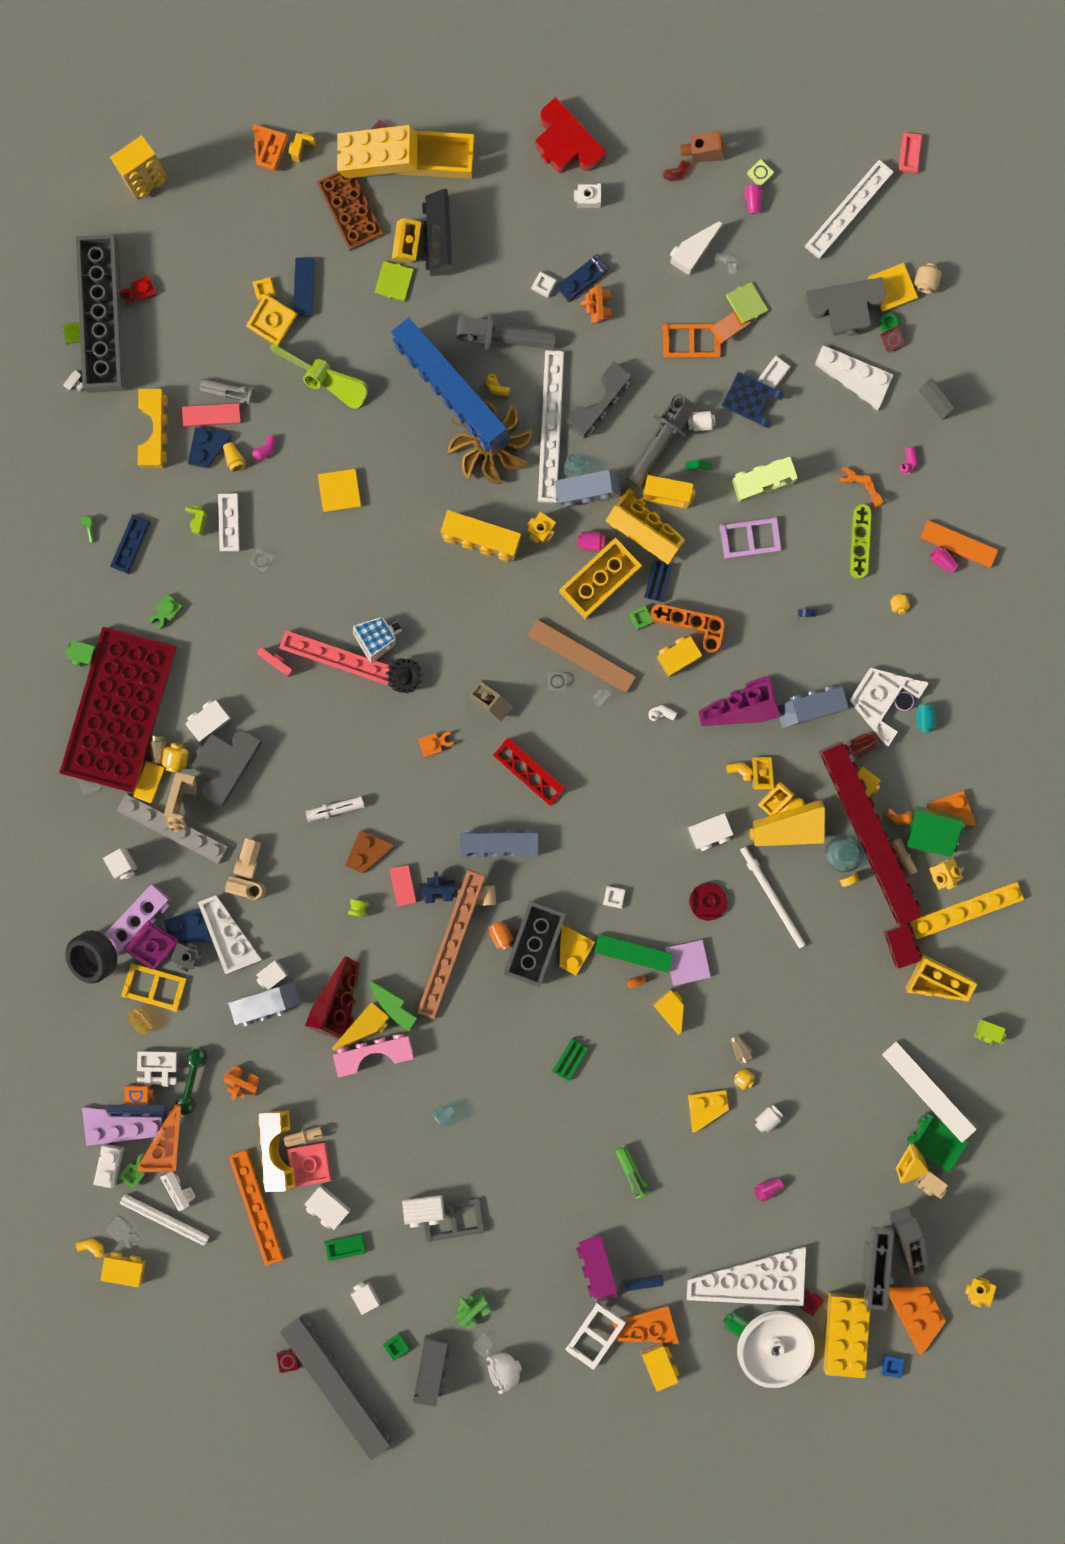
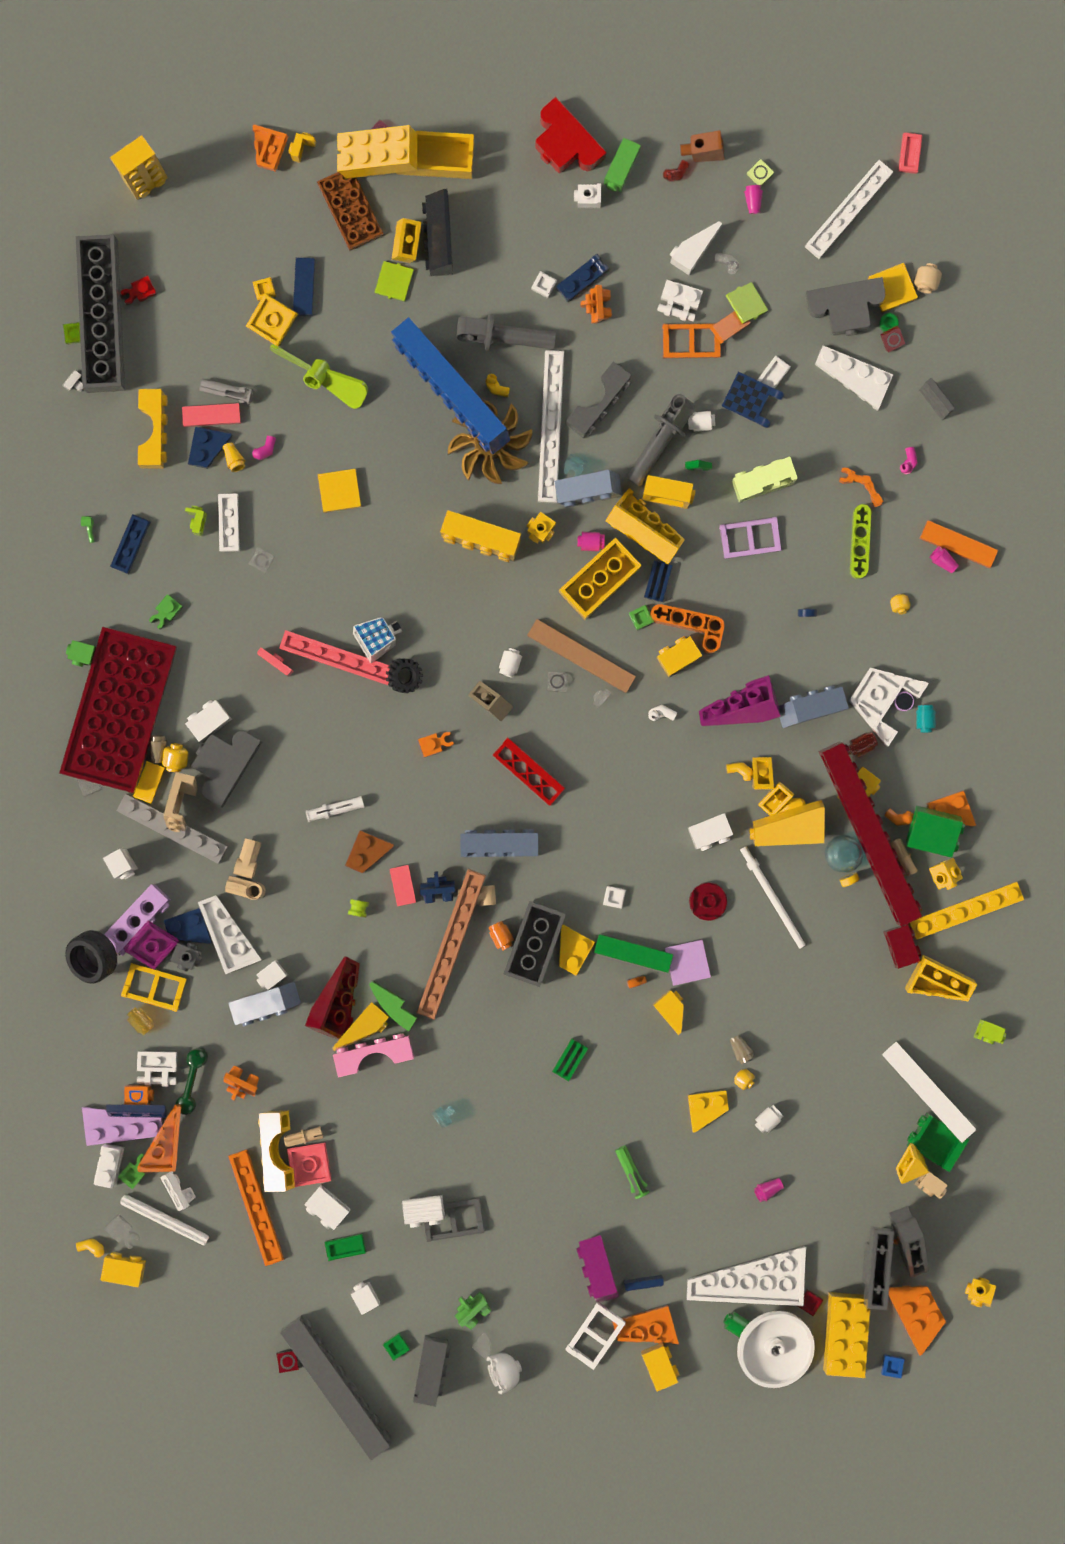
(510, 662): none -> white brick
(622, 165): none -> bright green brick
(680, 295): none -> white plate

